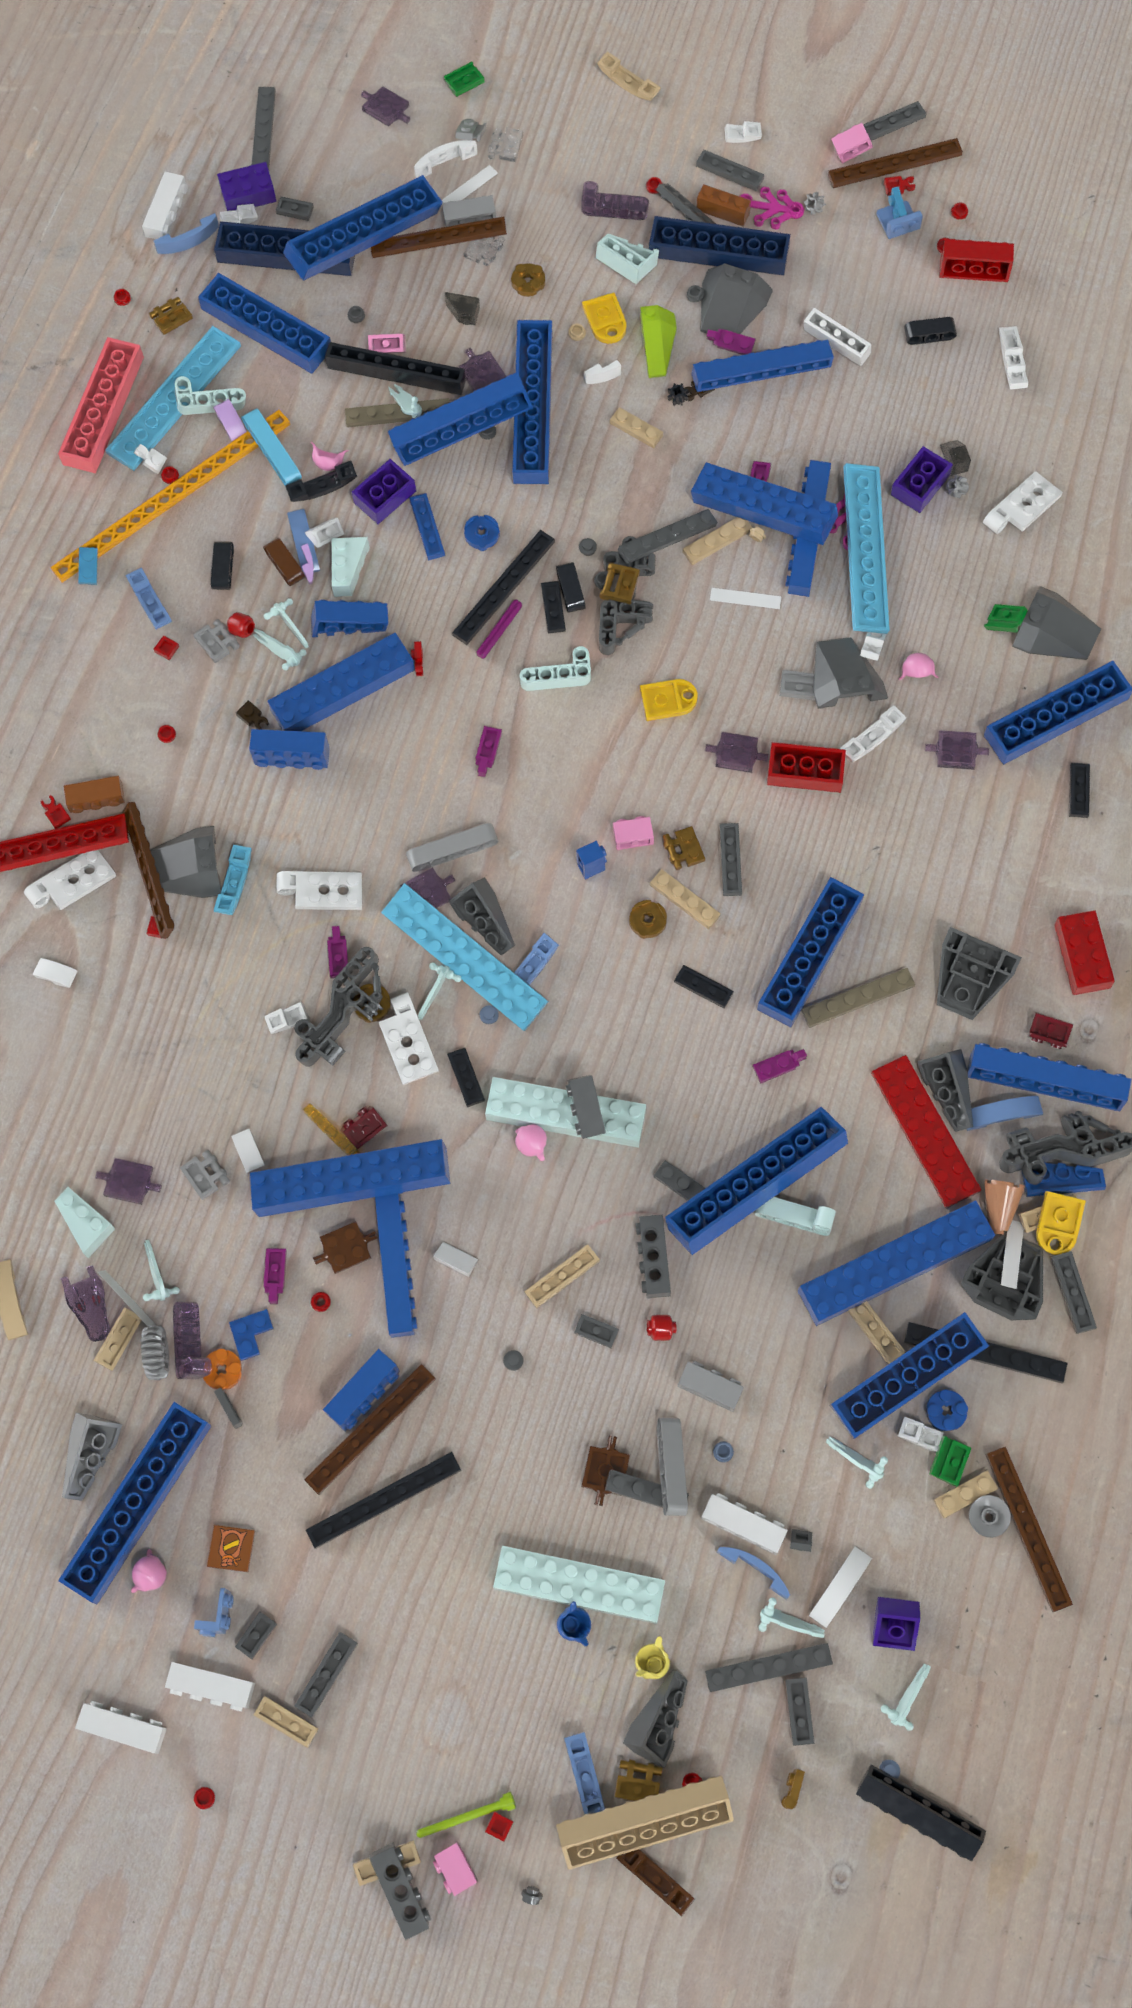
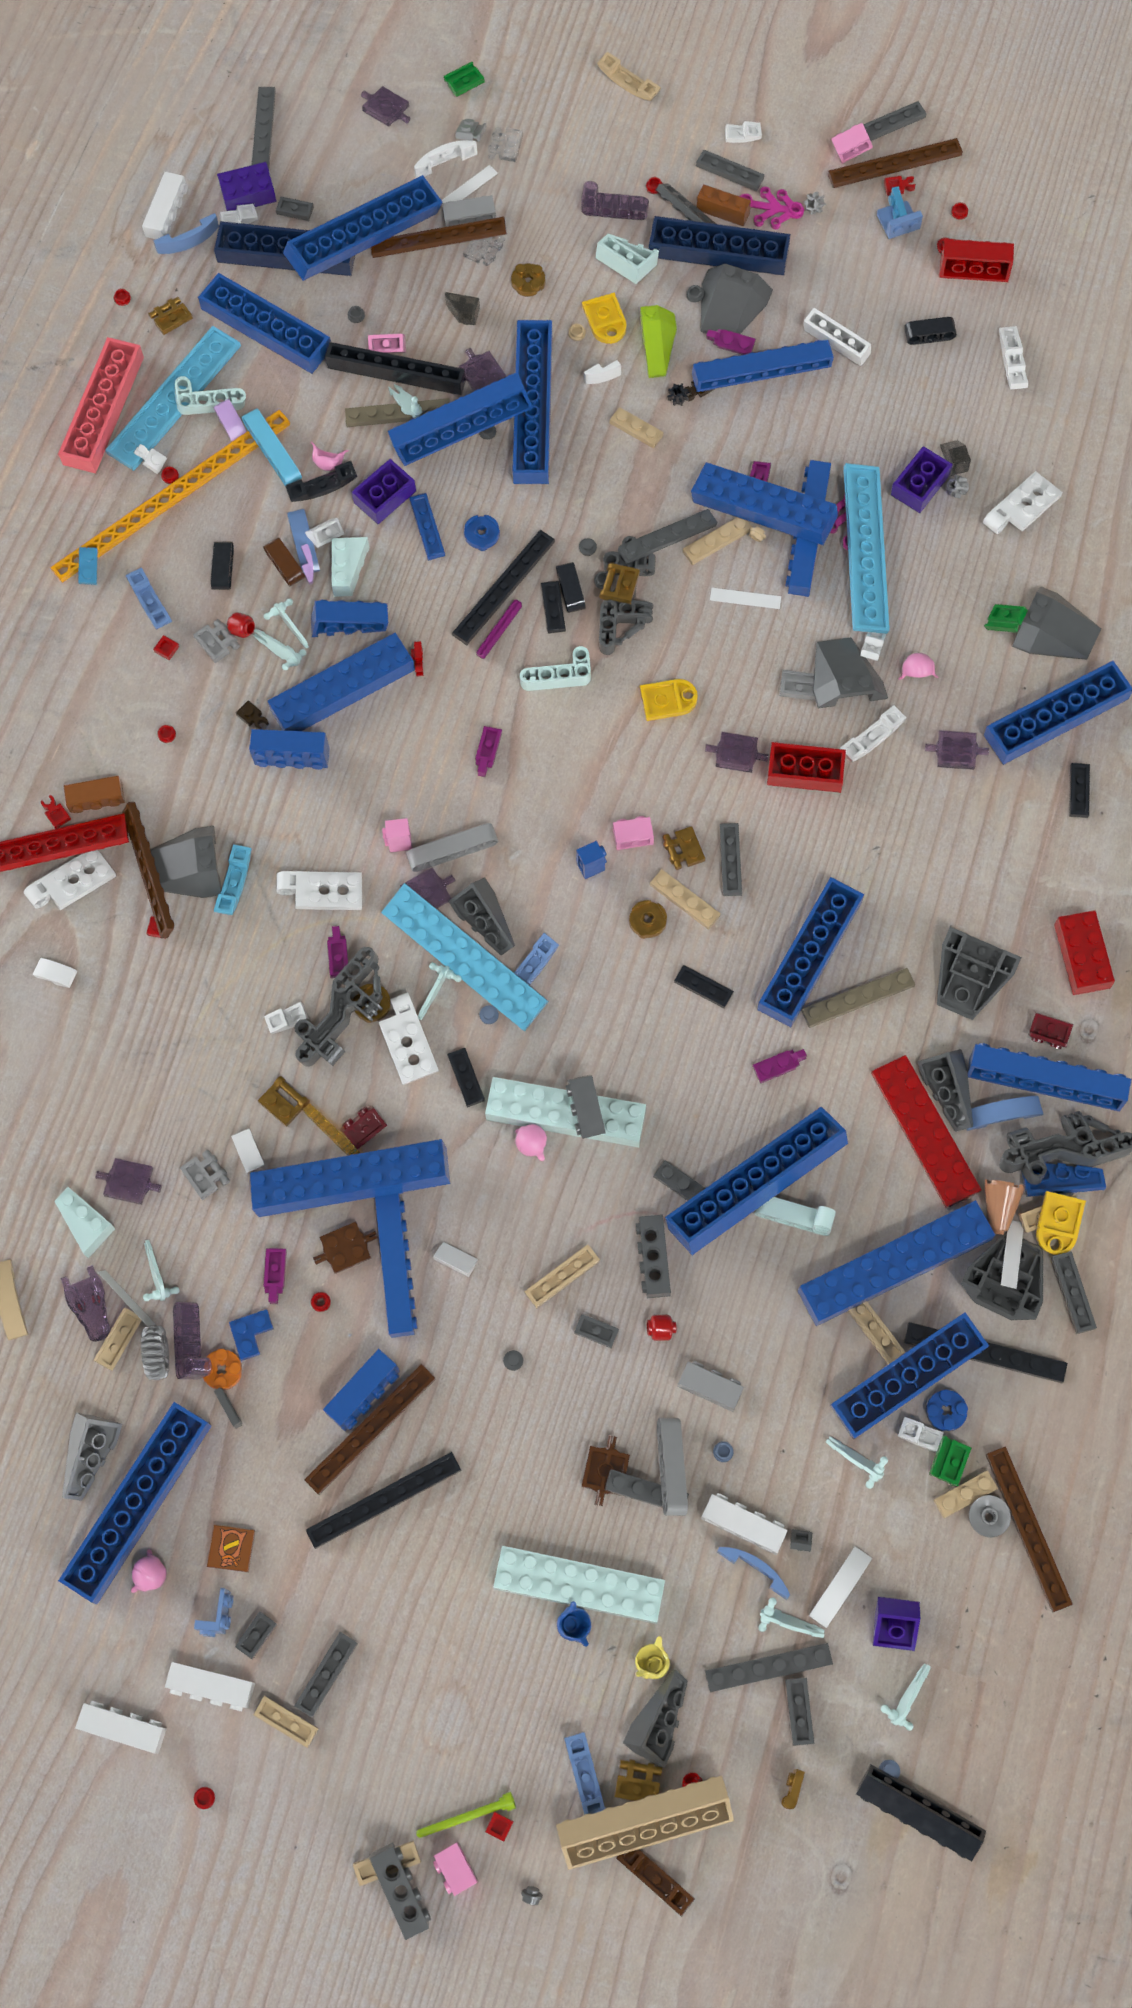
(280, 1107): none -> pearl gold plate
(397, 835): none -> bright pink brick

